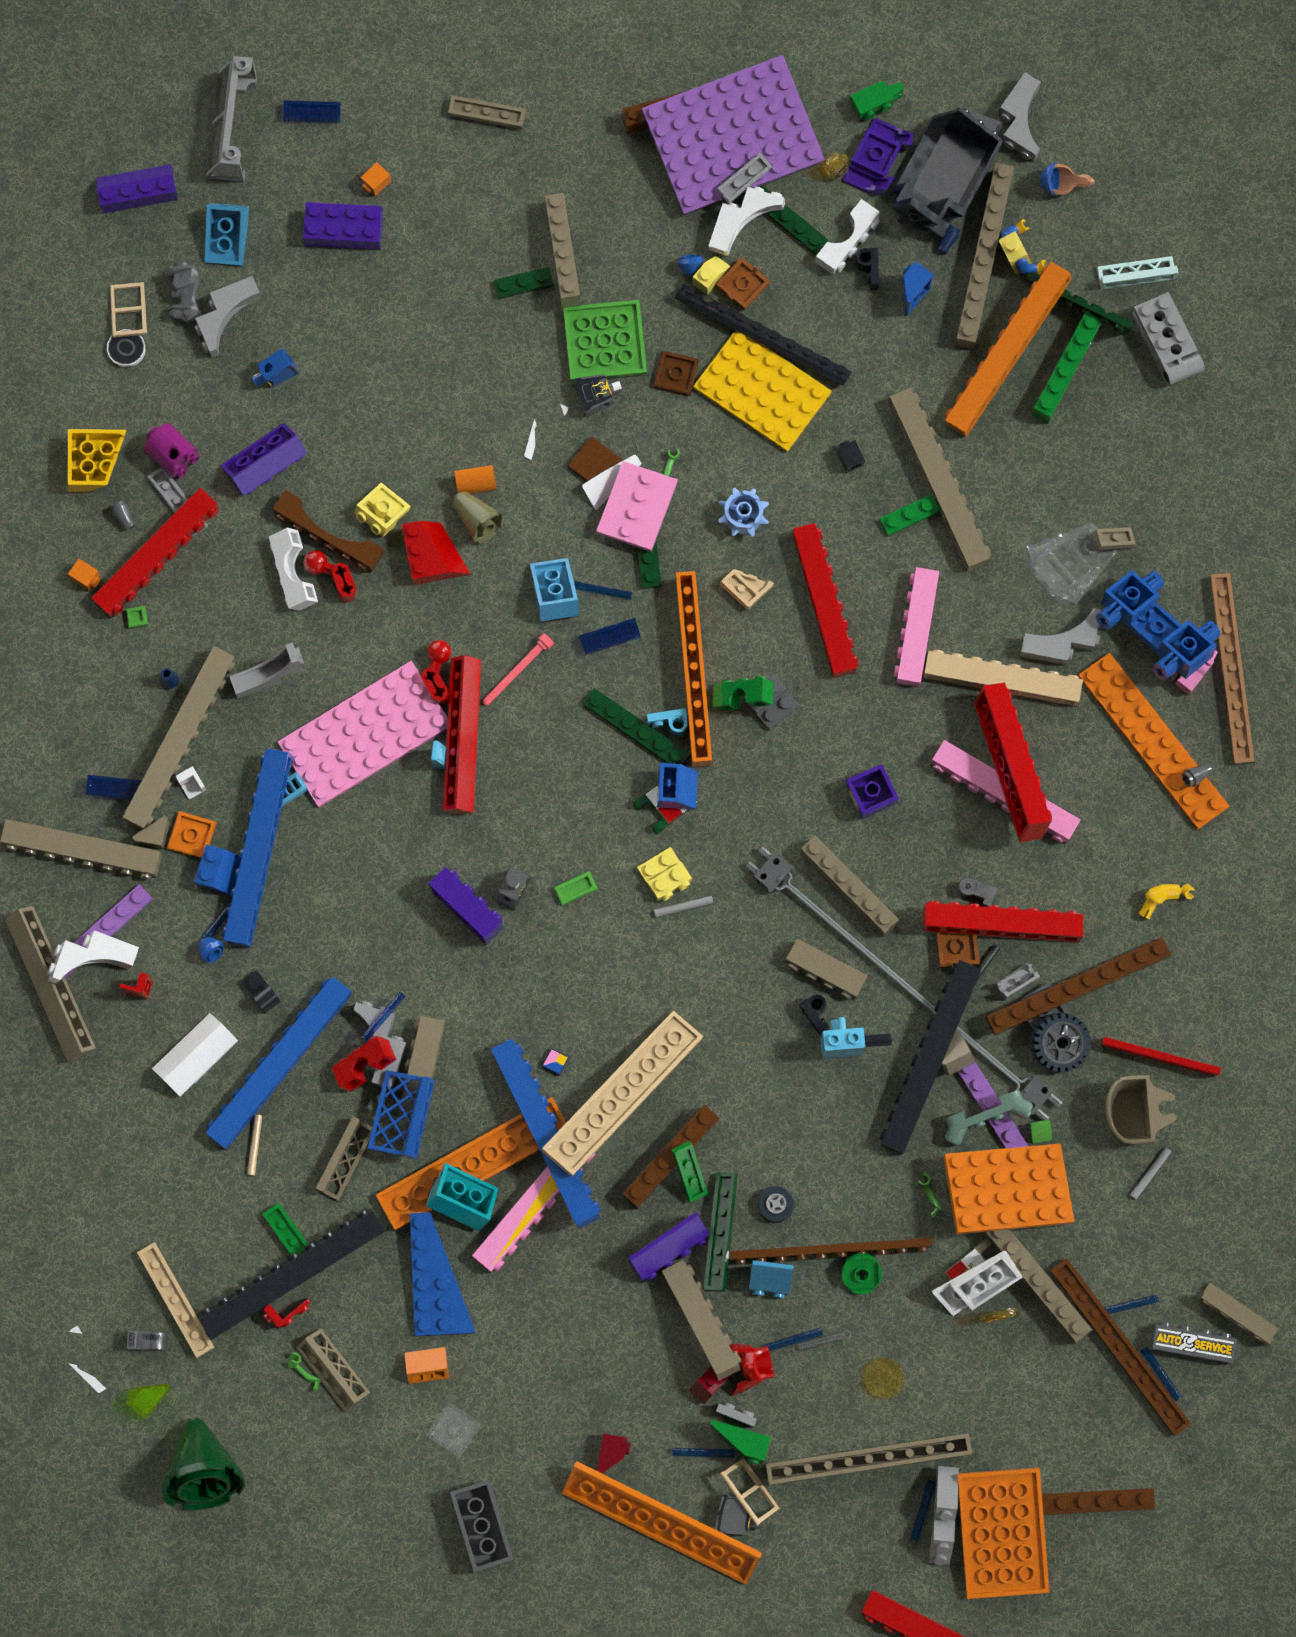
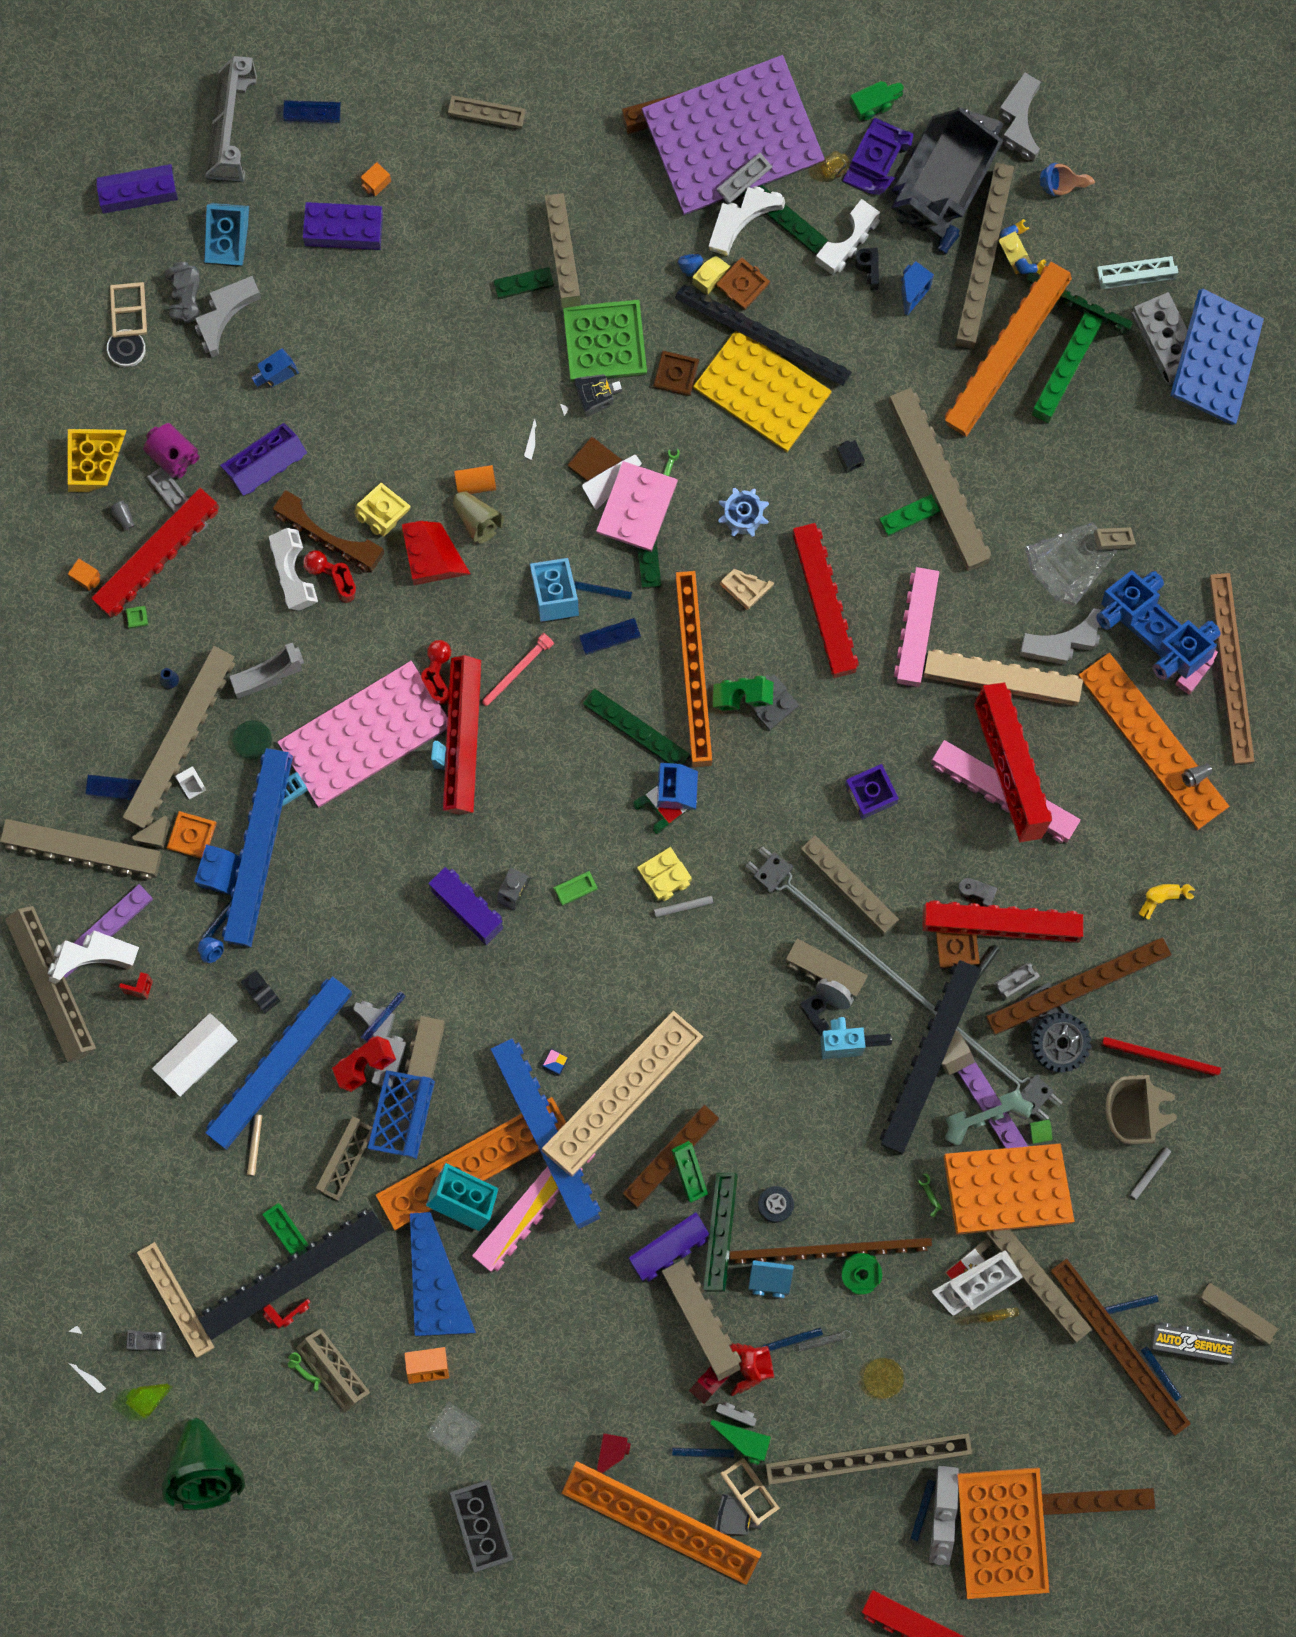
(252, 739): none -> clear green tile
(659, 719): medium azure plate -> none
(834, 993): none -> light grey tile
(1217, 357): none -> plate

